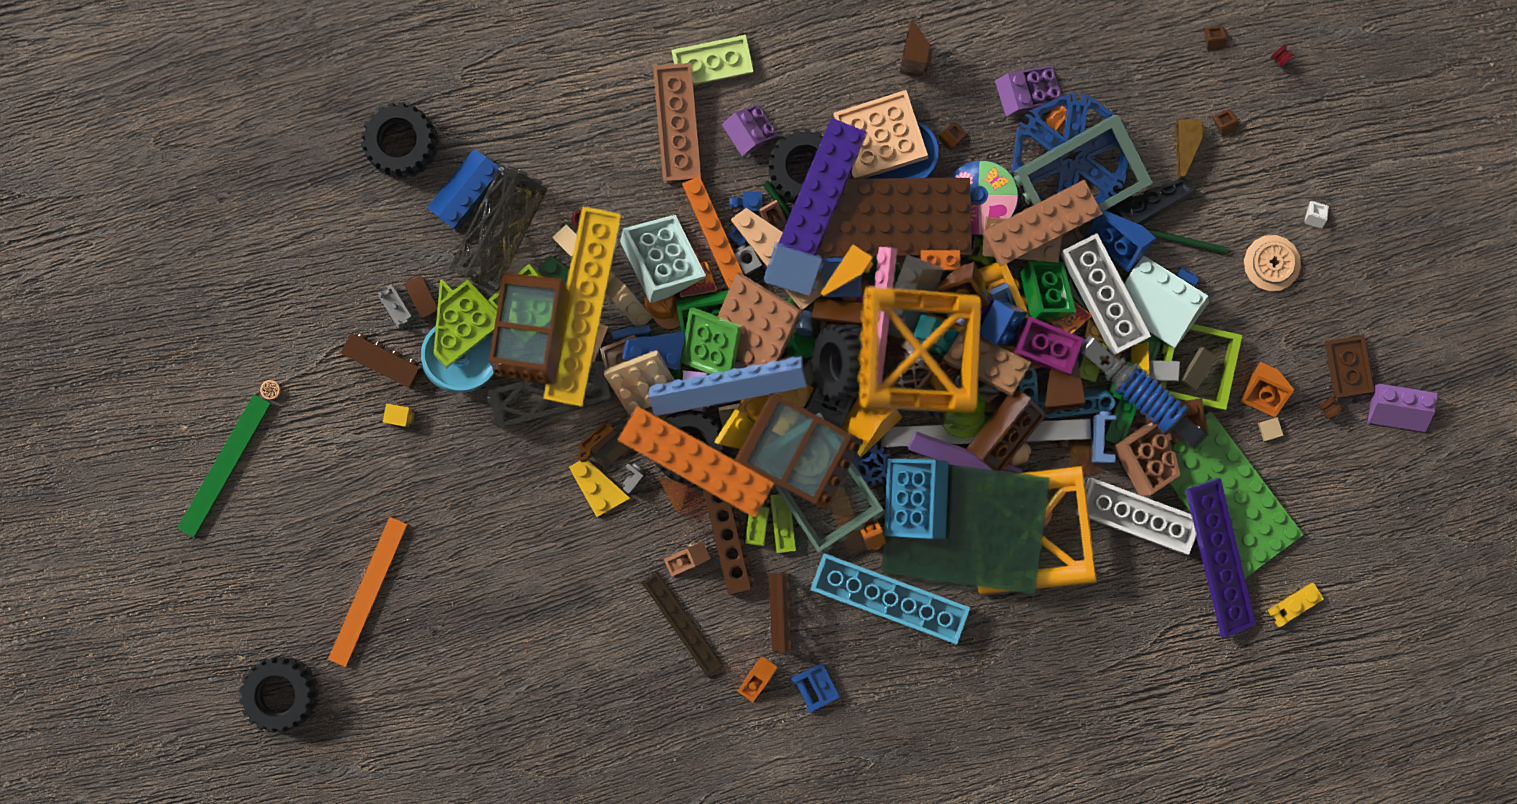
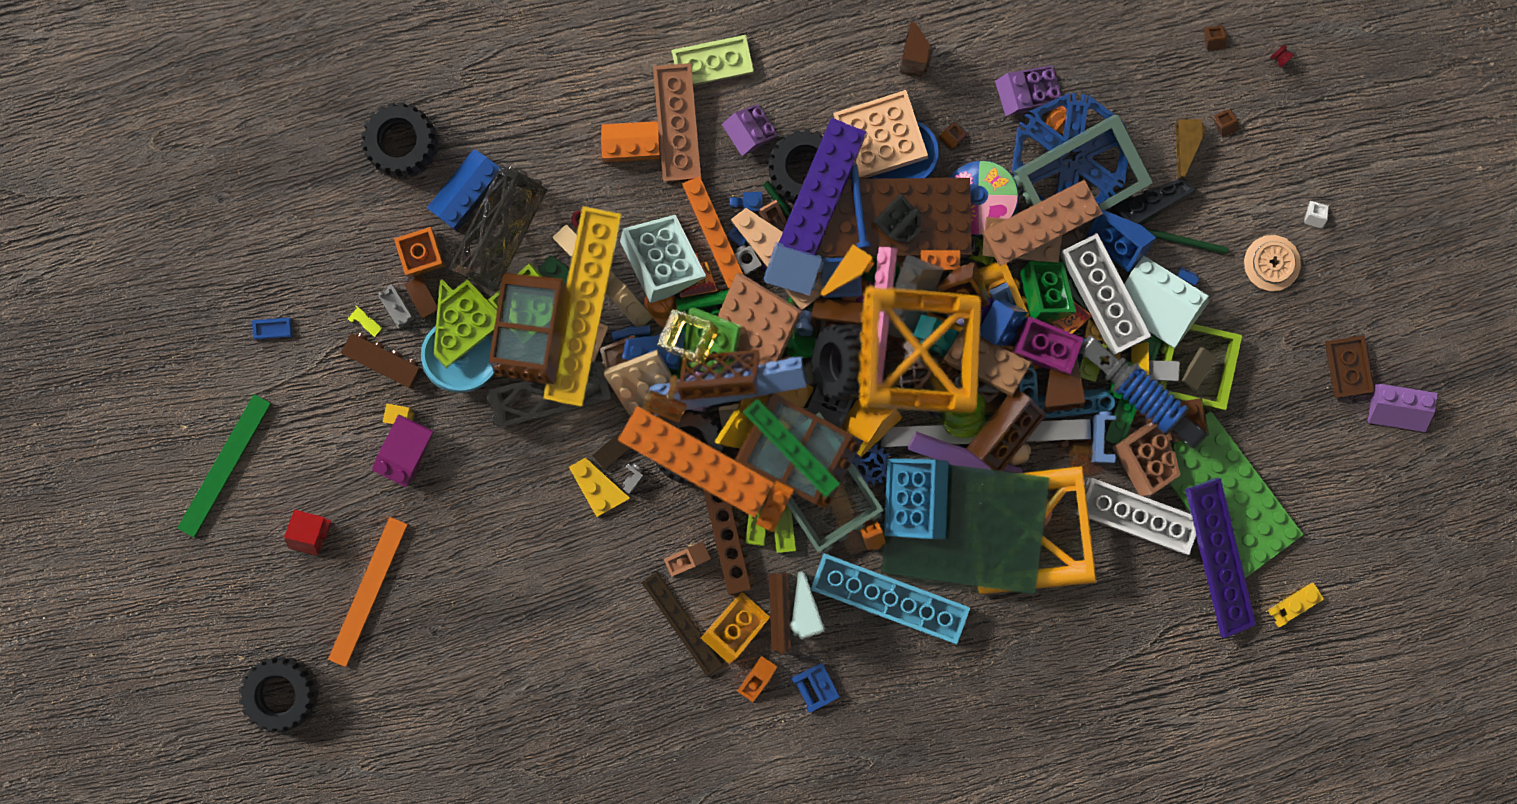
(270, 389): tile -> none
(272, 328): none -> blue tile
(306, 532): none -> red plate
(370, 325): none -> neon yellow piece
(402, 451): none -> magenta slope
(419, 252): none -> orange brick
(595, 441): reddish brown hinge -> none
(630, 142): none -> orange slope
(665, 404): none -> clear orange plate
(673, 329): none -> clear yellow window
(675, 491): clear orange slope -> none
(719, 386): none -> reddish brown fence
(735, 627): none -> light orange slope
(774, 506): none -> orange plate
(791, 447): none -> green plate
(804, 612): none -> light aqua slope
(863, 243): none -> blue bar
(899, 220): none -> pearl dark grey slope
(1267, 390): orange slope -> none
(1270, 429): tan tile -> none
(1330, 407): reddish brown wheel -> none

